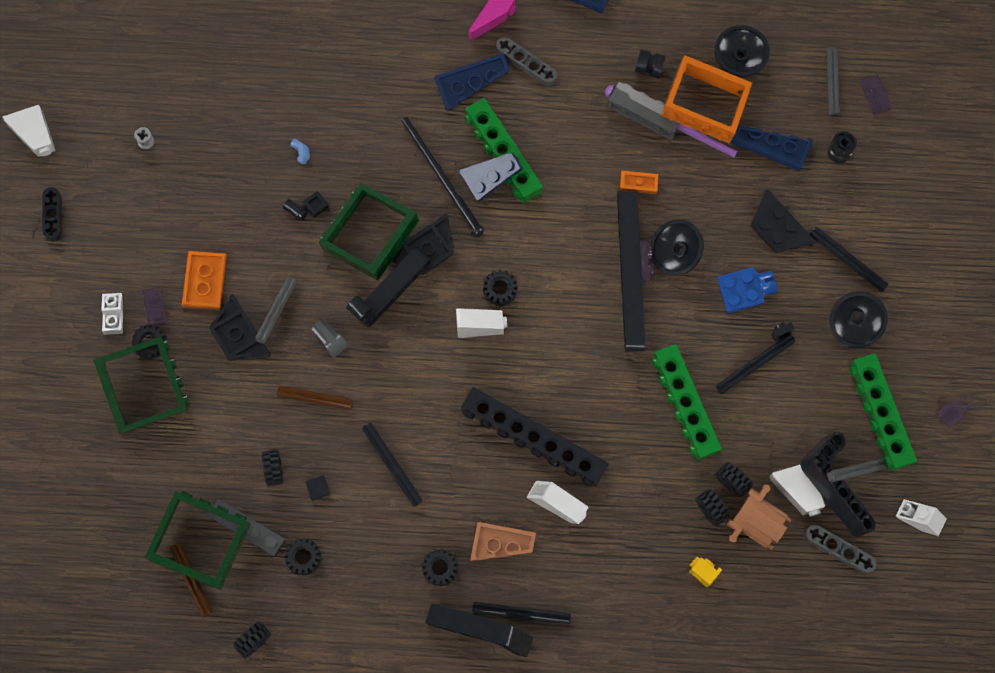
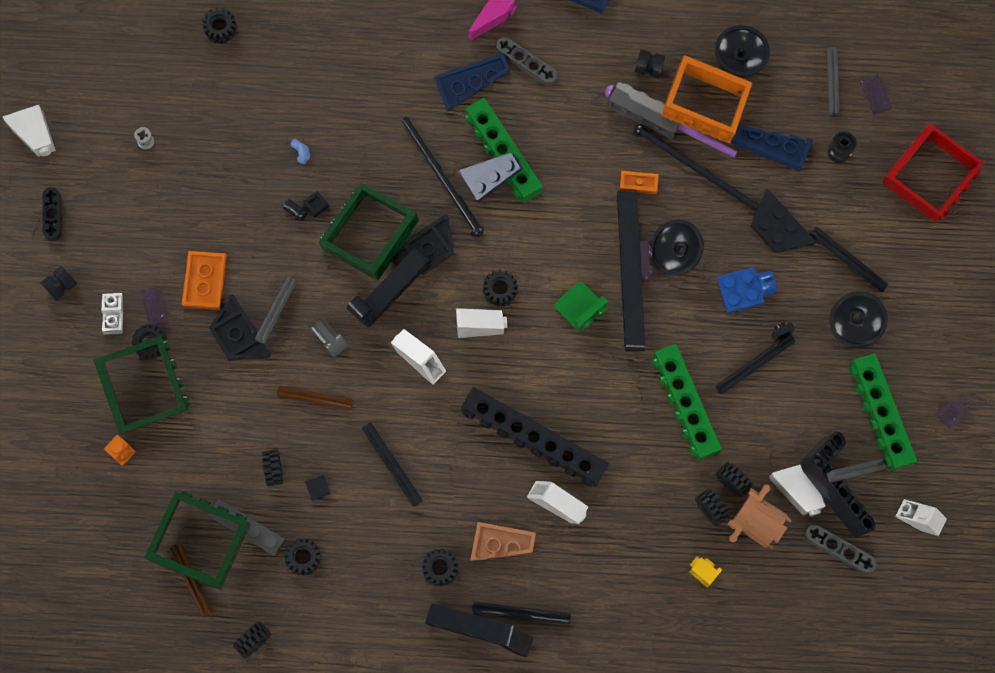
(63, 278): none -> black wheel
(119, 450): none -> orange brick
(216, 16): none -> black tyre
(418, 356): none -> white slope
(581, 306): none -> green bracket
(640, 130): none -> black bar
(951, 148): none -> red window

